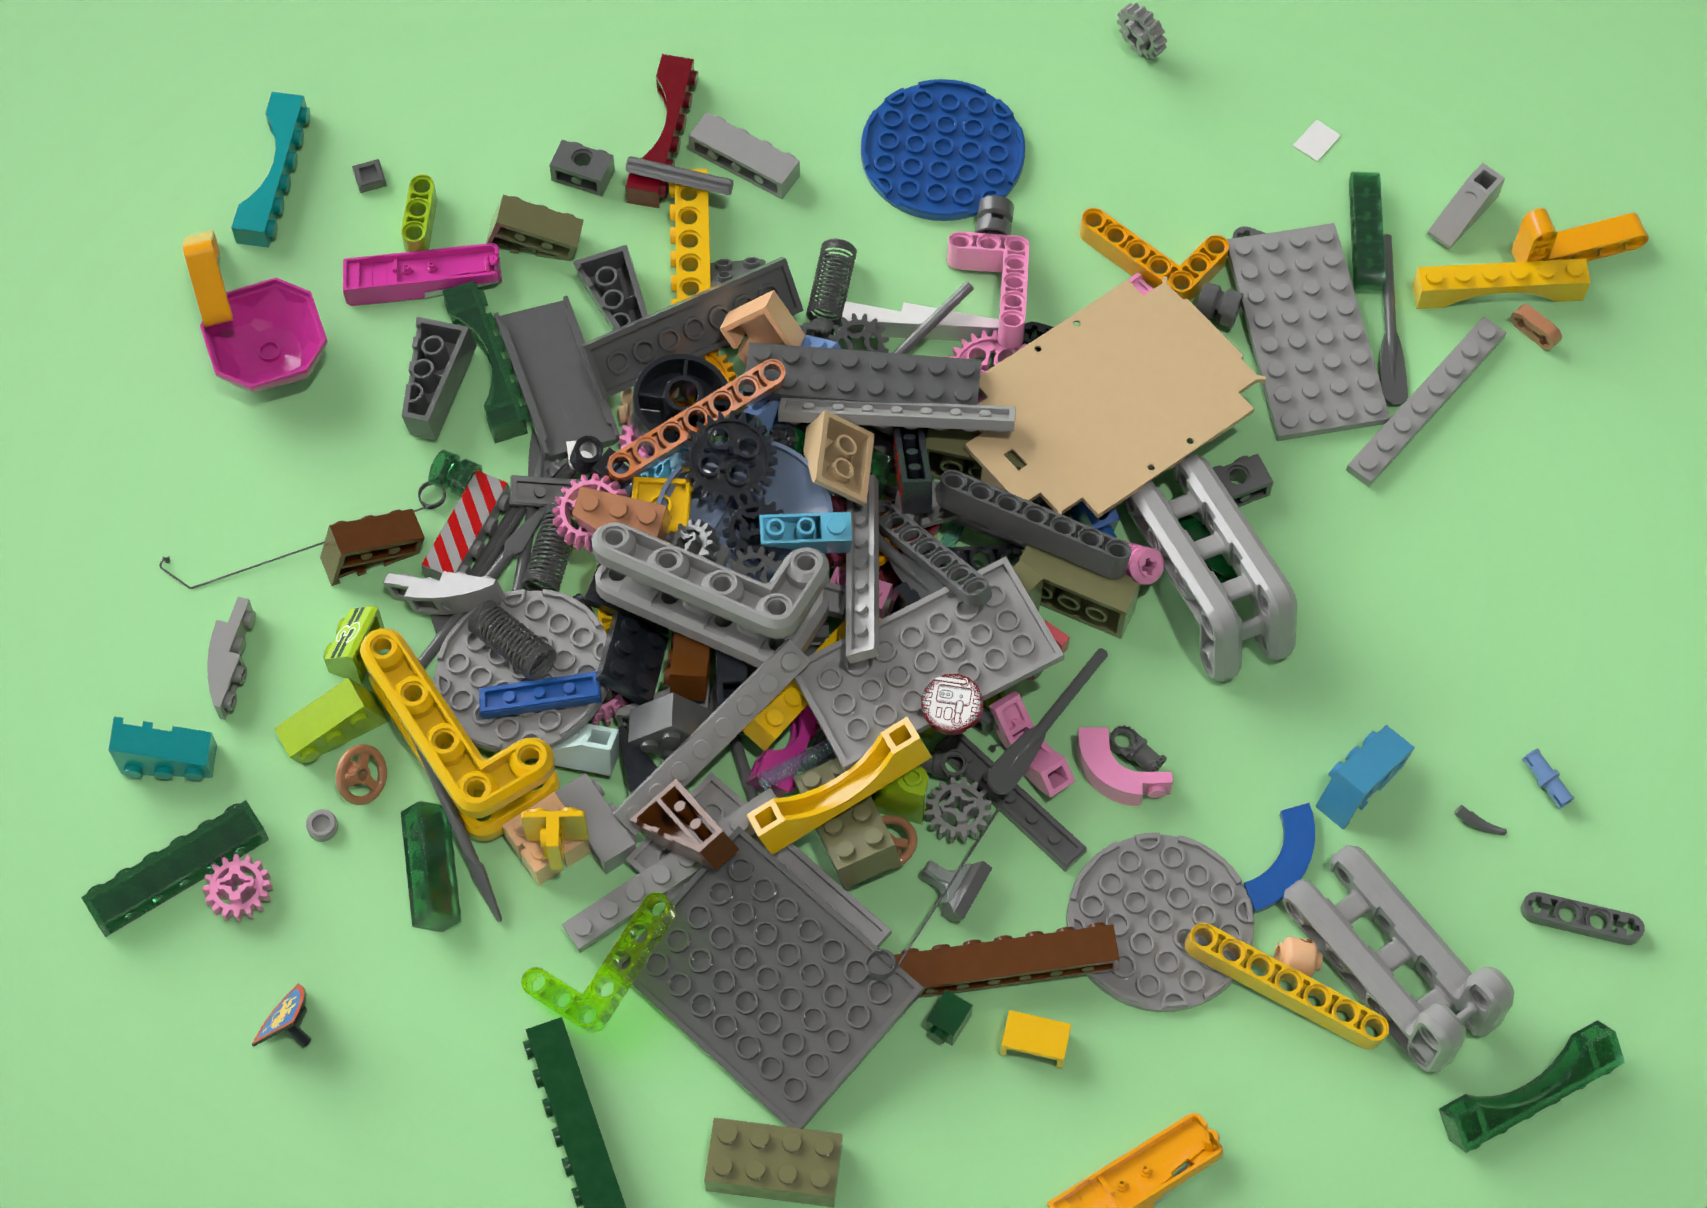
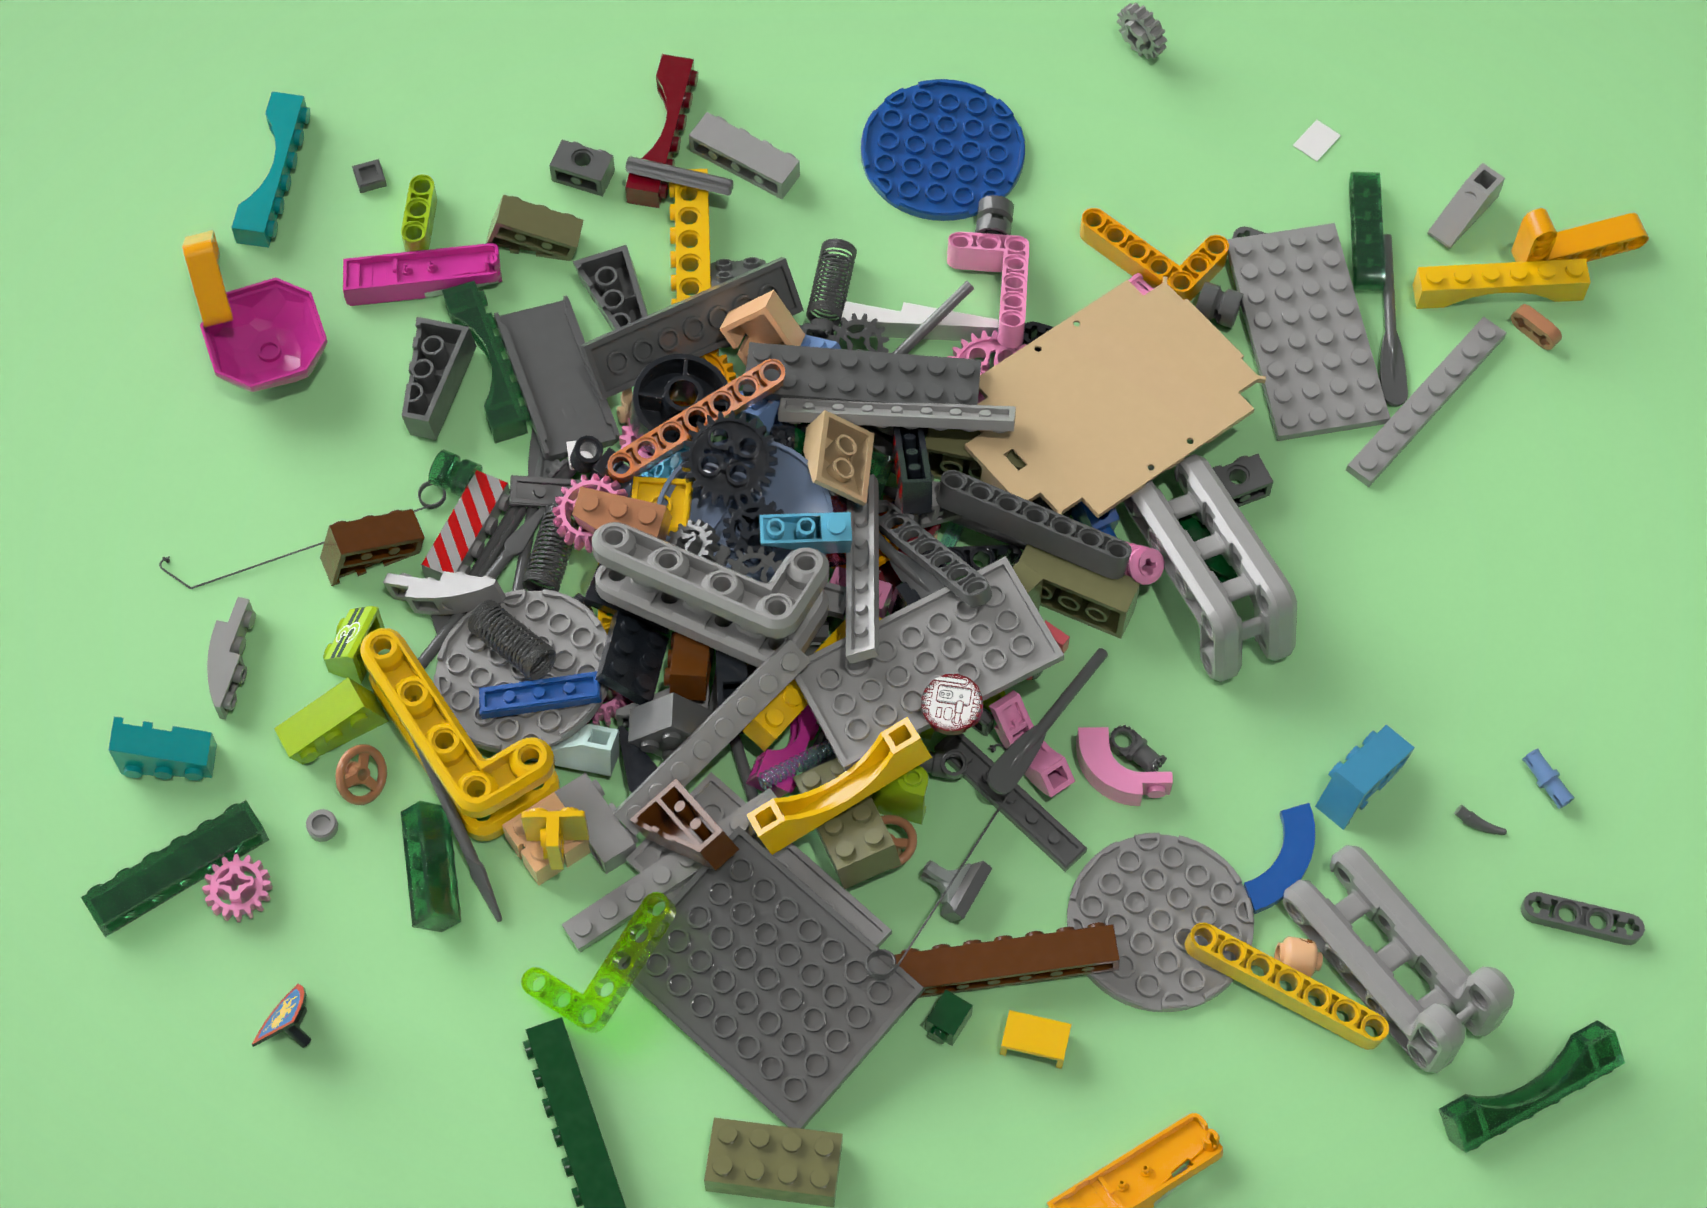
(947, 811): light grey gear -> none

